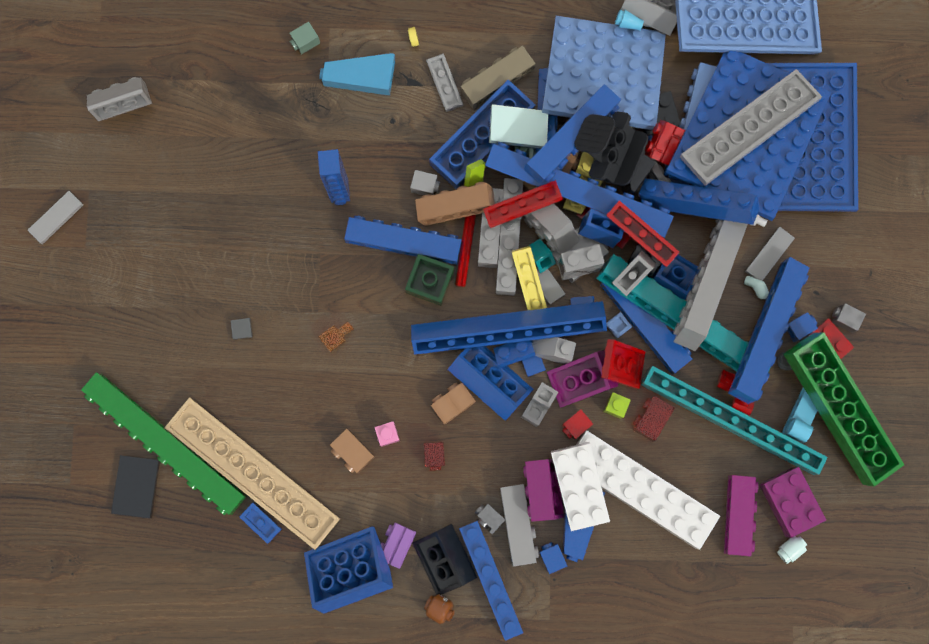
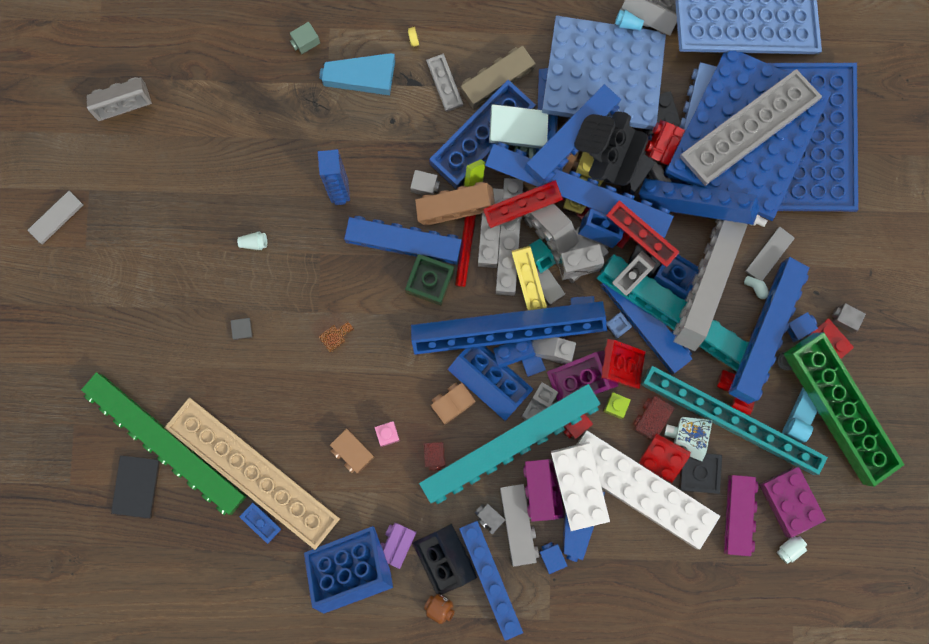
(253, 241): none -> light aqua cone
(510, 443): none -> teal brick
(664, 458): none -> red plate
(691, 435): none -> light aqua torso
(702, 475): none -> black plate

